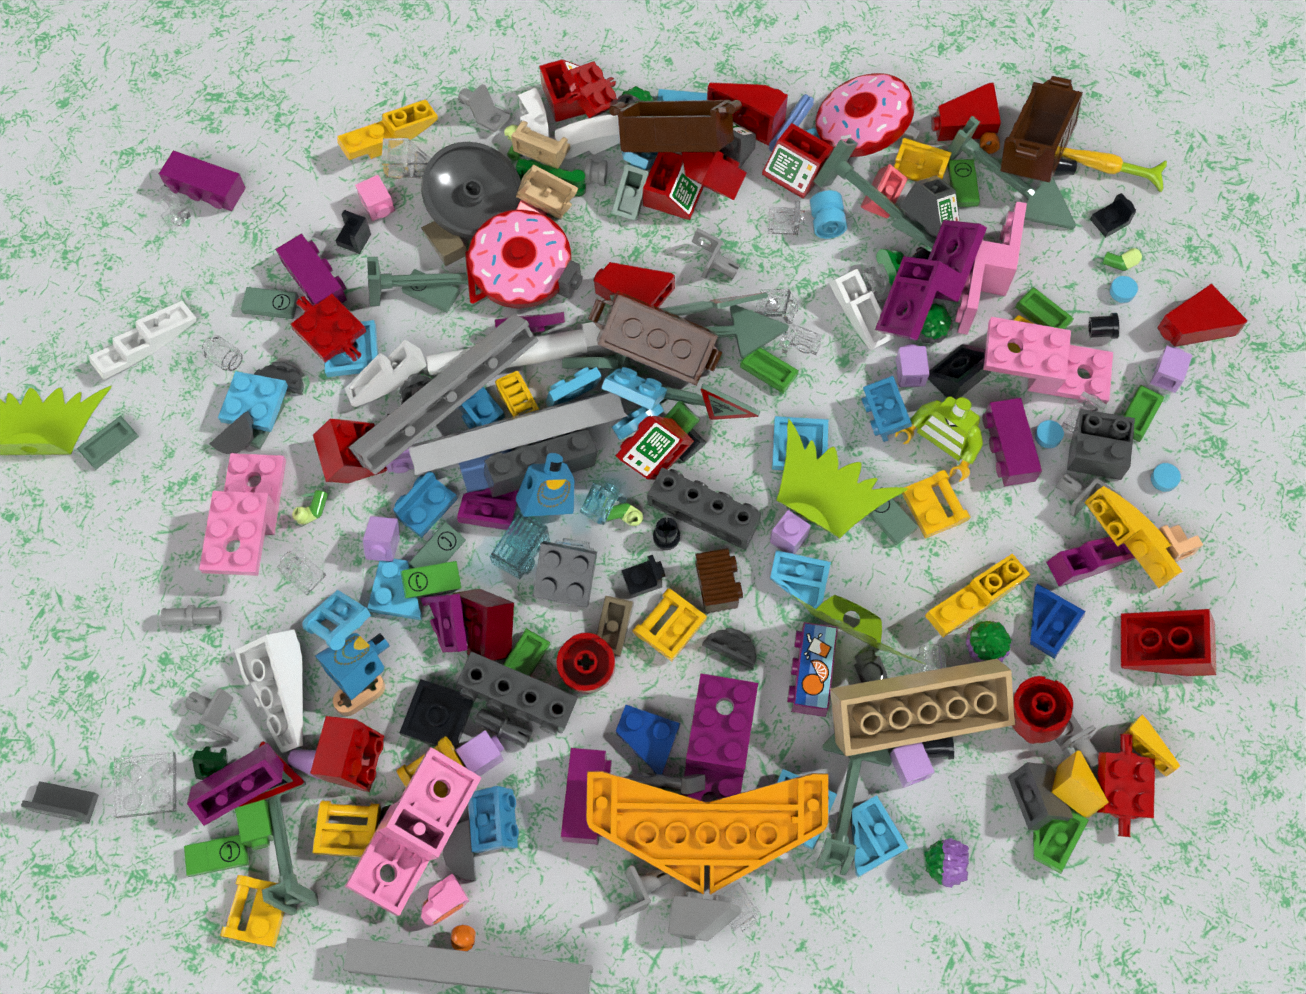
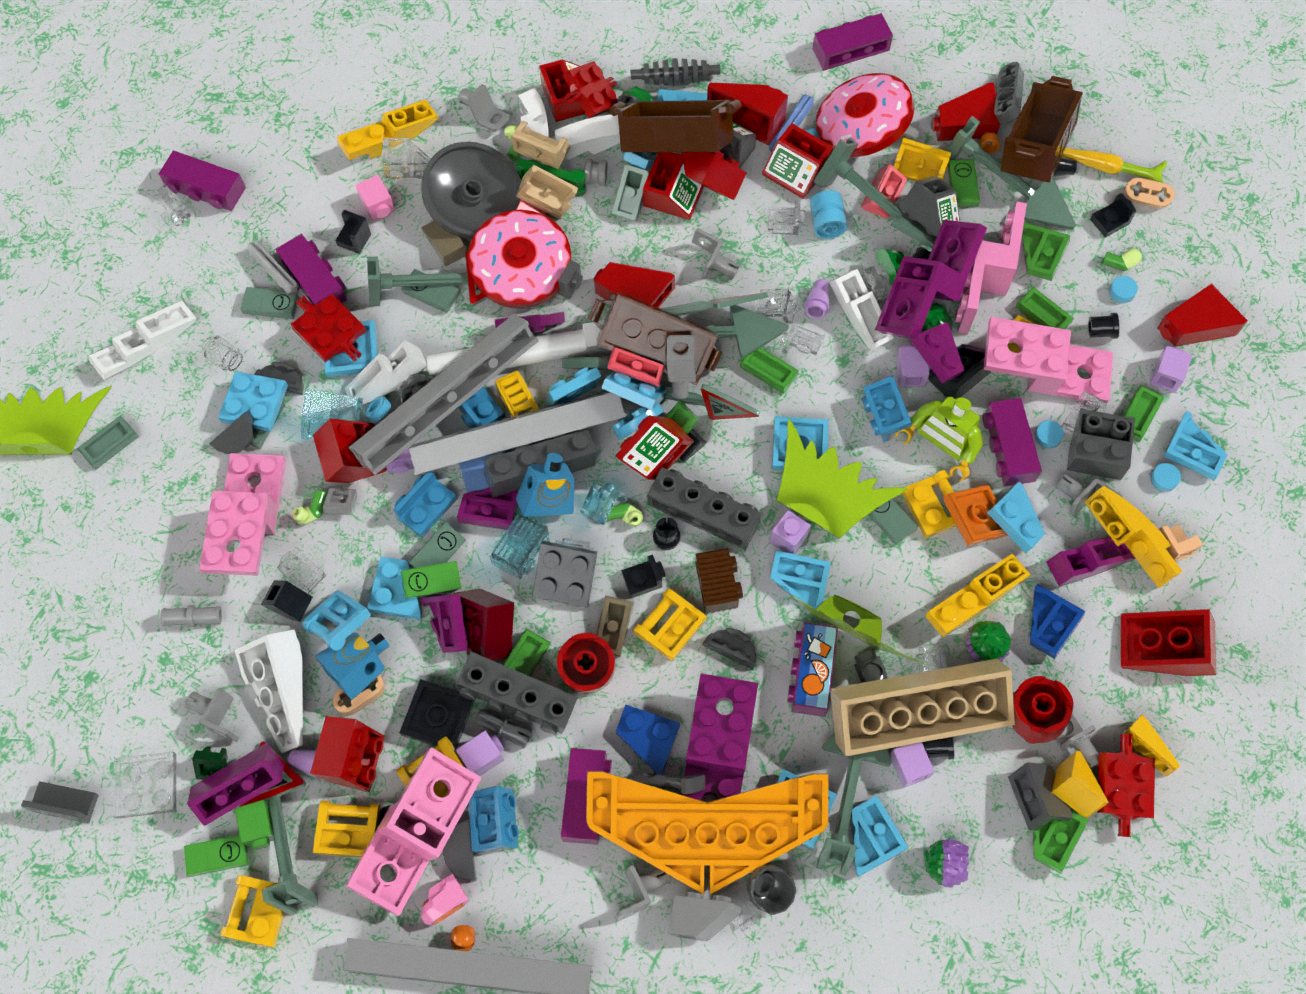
(273, 267): none -> light grey axle
(287, 600): none -> black brick
(323, 405): none -> clear light blue slope
(339, 501): none -> light grey tile
(378, 409): none -> medium azure tile
(381, 539): lavender brick -> none
(636, 366): none -> coral slope
(675, 72): none -> dark grey piece
(680, 366): none -> light grey bracket
(771, 889): none -> dark grey hair
(817, 302): none -> lavender cone
(852, 41): none -> magenta brick
(939, 352): none -> magenta wing
(970, 514): none -> orange tile
(1009, 93): none -> dark grey beam
(1017, 518): none -> medium azure wing
(1043, 250): none -> bright green wing
(1150, 187): none -> light nougat beam
(1195, 449): none -> medium azure wing

